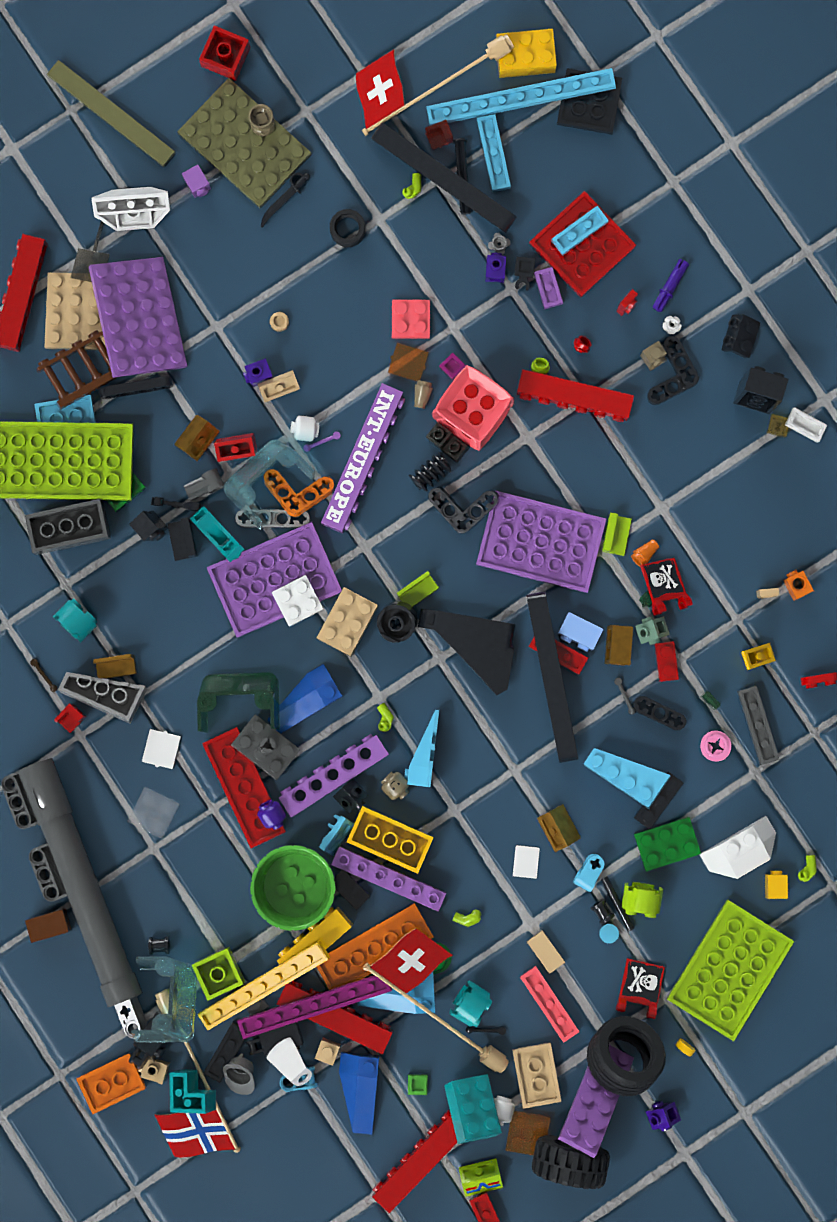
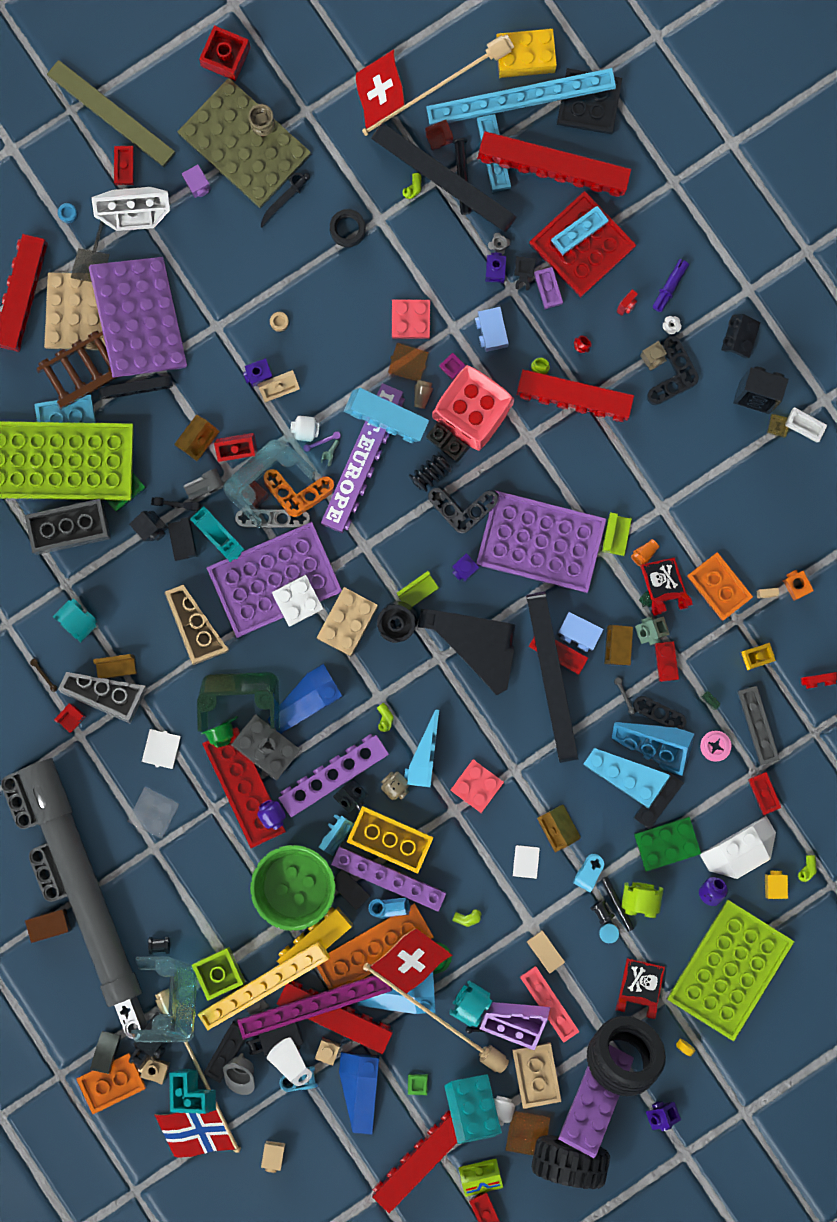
(67, 213): none -> dark azure tile
(105, 1052): none -> pearl dark grey slope
(123, 165): none -> red plate
(196, 631): none -> tan wedge
(221, 734): none -> green piece
(261, 494): none -> clear red panel
(273, 1156): none -> tan brick
(329, 454): none -> sand green hand
(386, 415): none -> medium azure wedge
(391, 907): none -> dark azure piece
(464, 568): none -> dark purple brick
(477, 786): none -> coral plate
(492, 329): none -> light blue brick
(516, 1022): none -> medium lavender wedge
(554, 164): none -> red brick
(664, 745): none -> dark azure wedge
(713, 891): none -> dark purple head
(719, 586): none -> orange plate
(764, 793): none -> red plate

